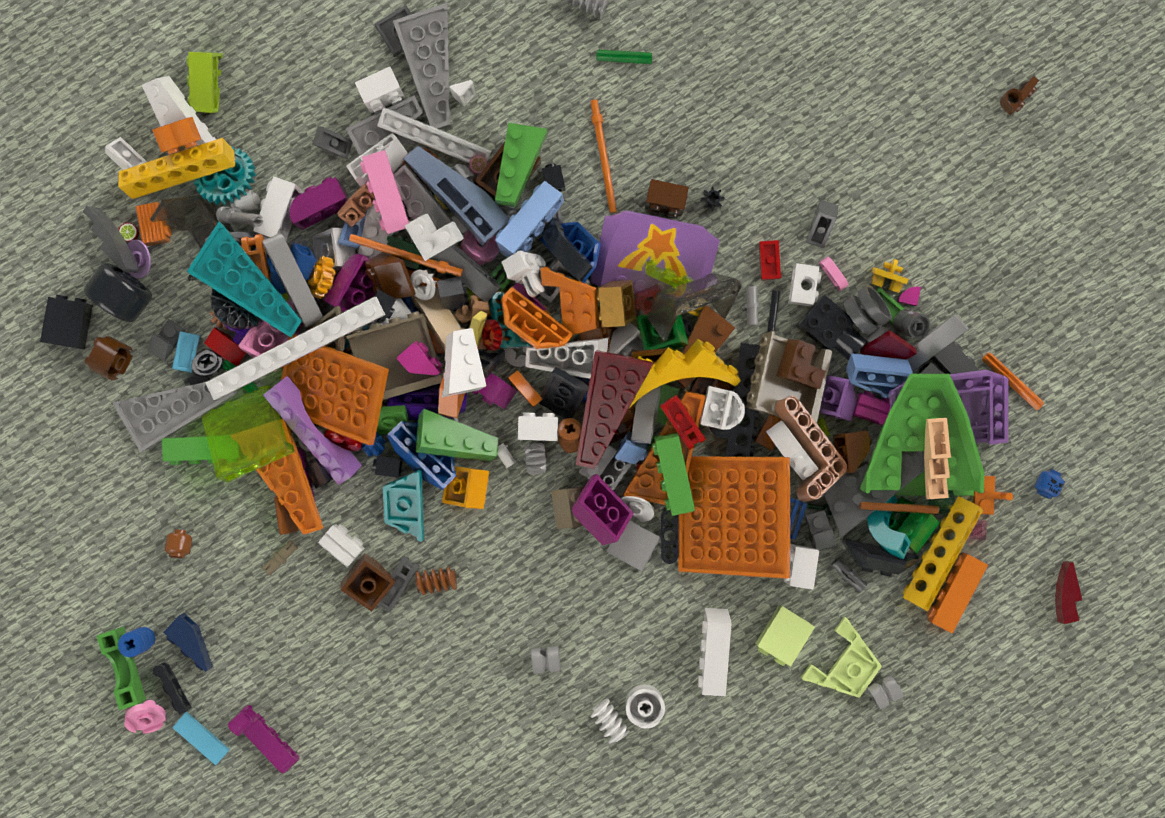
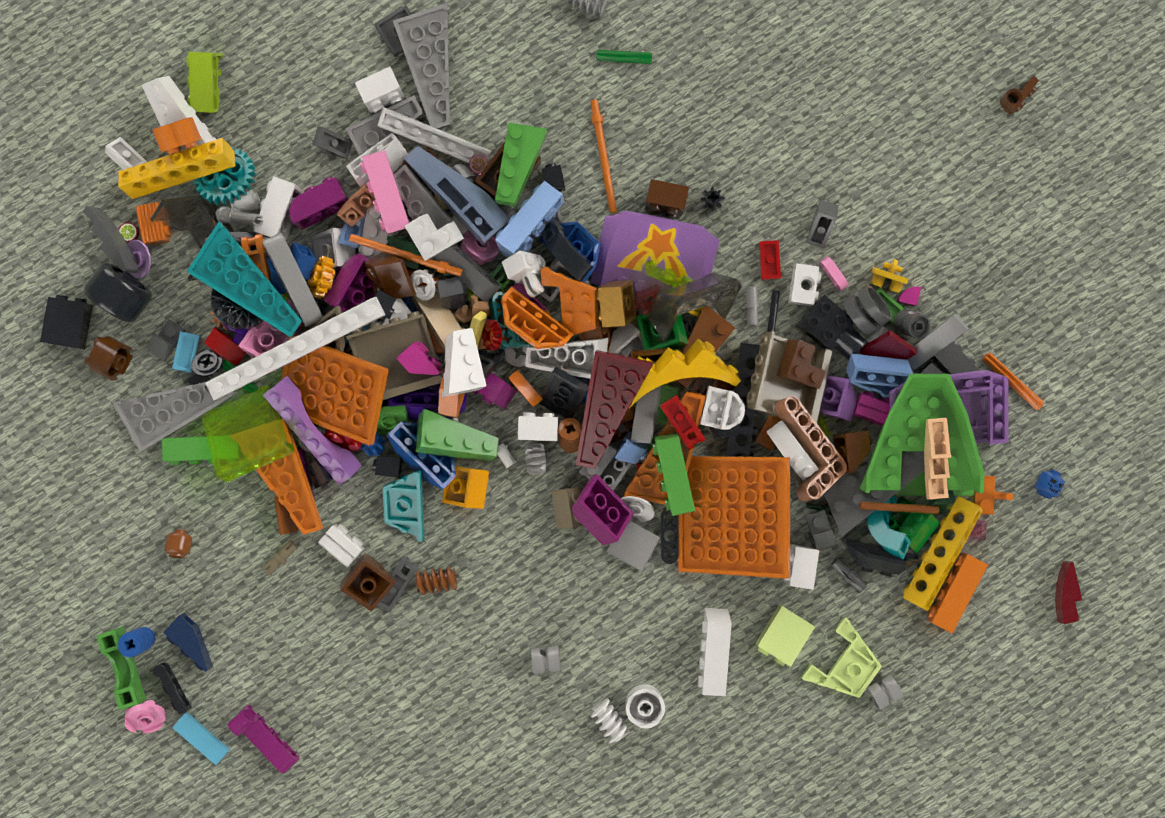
(463, 92): white slope -> none
(800, 516): blue tile -> none

